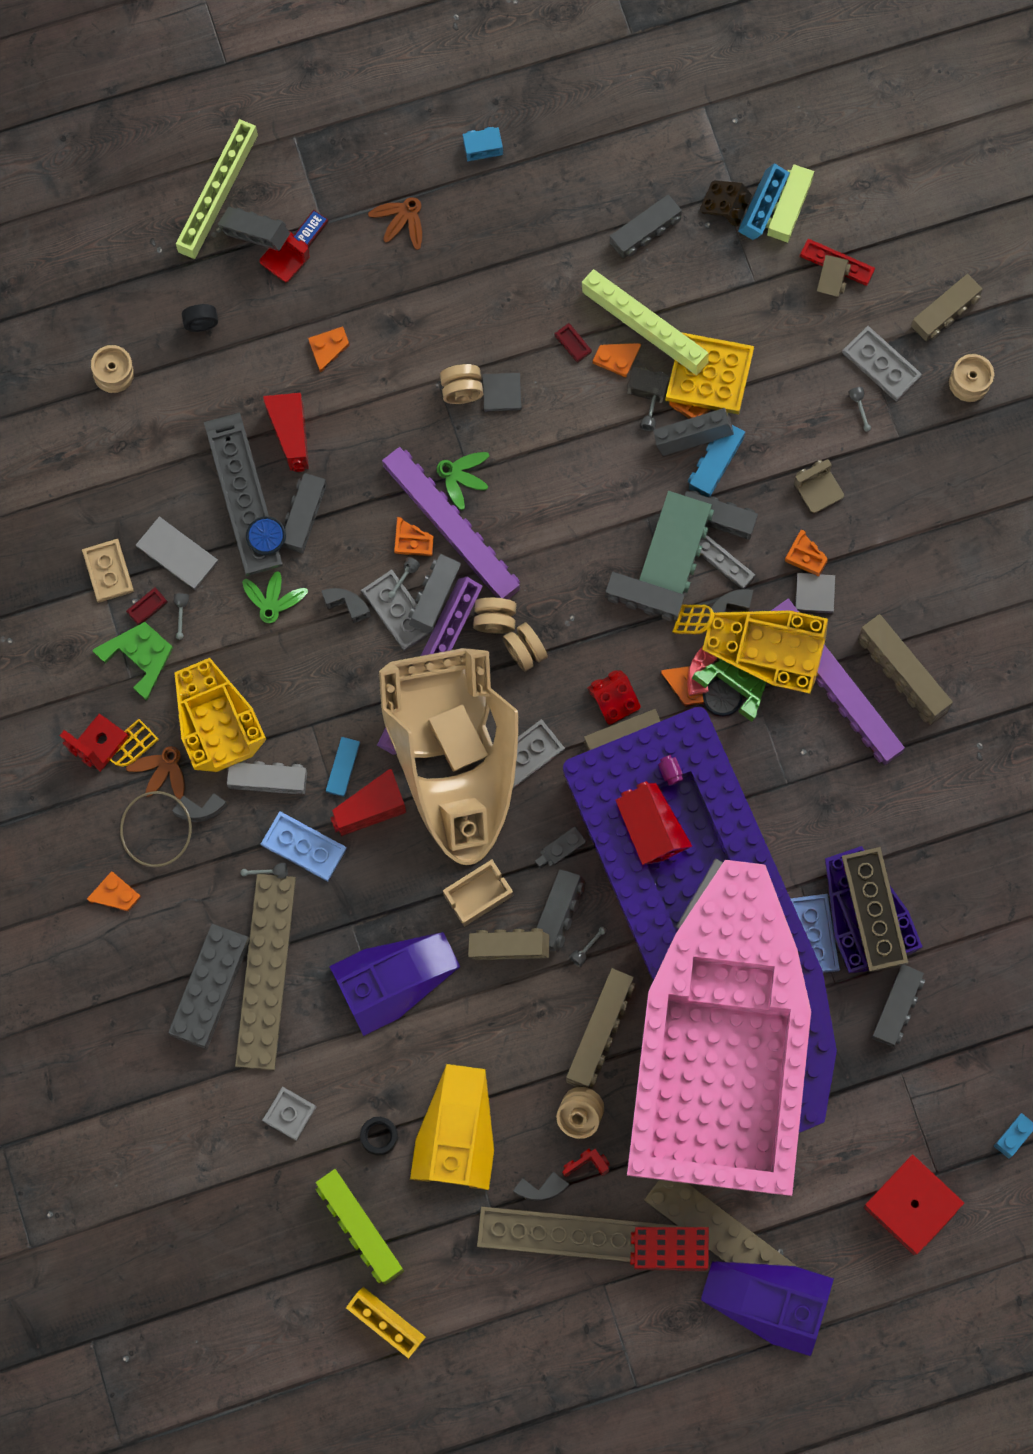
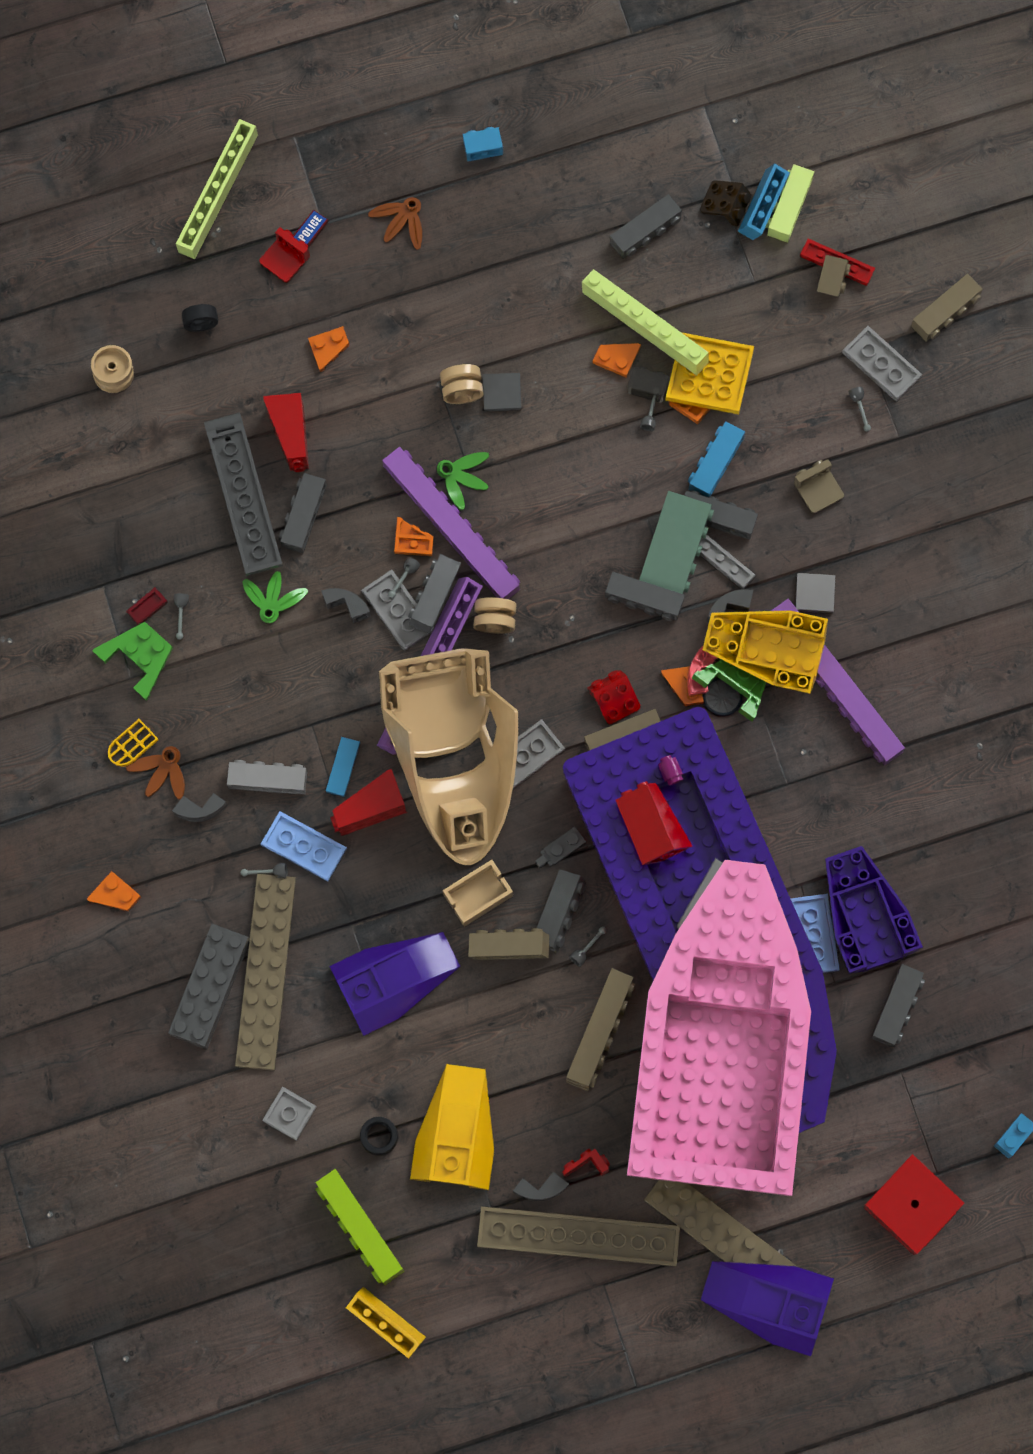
(87, 744): red bracket -> none
(108, 570): tan tile -> none
(177, 553): light grey tile -> none
(189, 834): dark tan piece -> none
(215, 718): yellow wedge -> none
(254, 228): dark grey brick -> none
(265, 535): blue wheel -> none
(457, 738): tan tile -> none
(525, 647): tan wheel -> none
(573, 342): dark red tile -> none
(580, 1112): tan wheel -> none
(670, 1248): red slope -> none
(693, 432): dark grey brick -> none
(697, 624): yellow window -> none
(806, 555): orange wing -> none
(874, 909): dark tan brick -> none
(904, 669): dark tan brick -> none
(971, 378): tan wheel -> none

